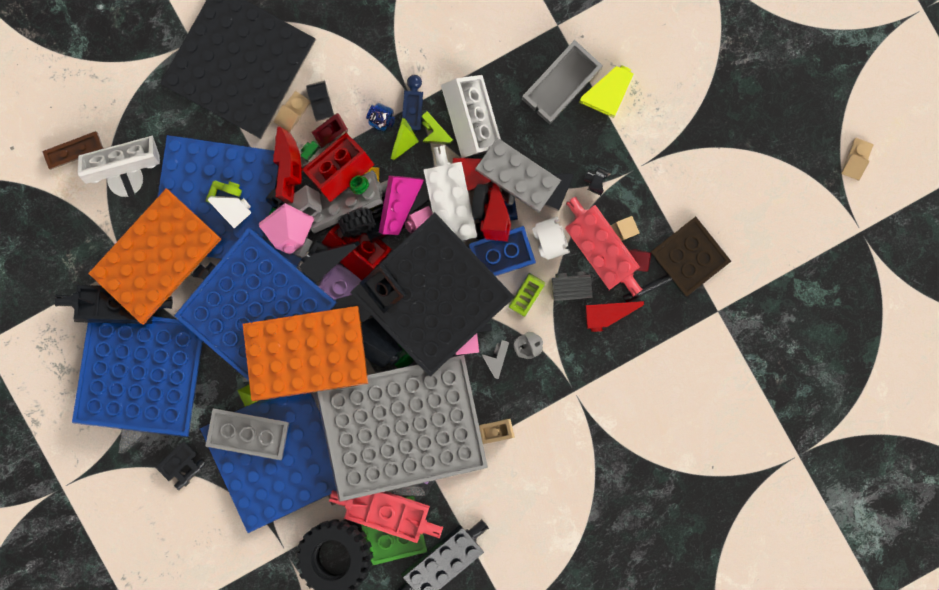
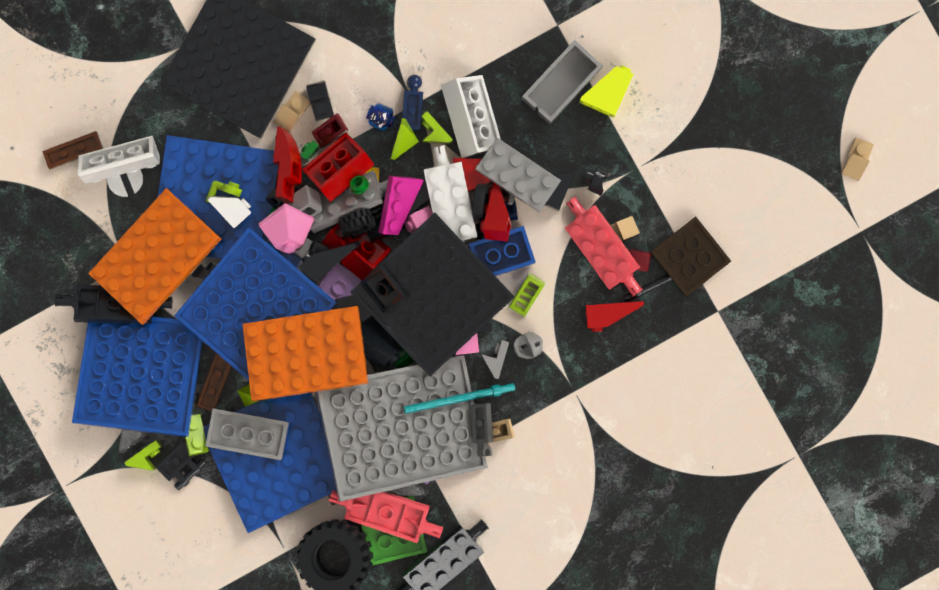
(141, 459): none -> lime slope
(196, 440): none -> lime plate
(214, 384): none -> reddish brown tile
(482, 428): none -> dark grey plate
(493, 391): none -> teal bar
(551, 238): white brick -> none
(571, 287): dark grey brick -> none

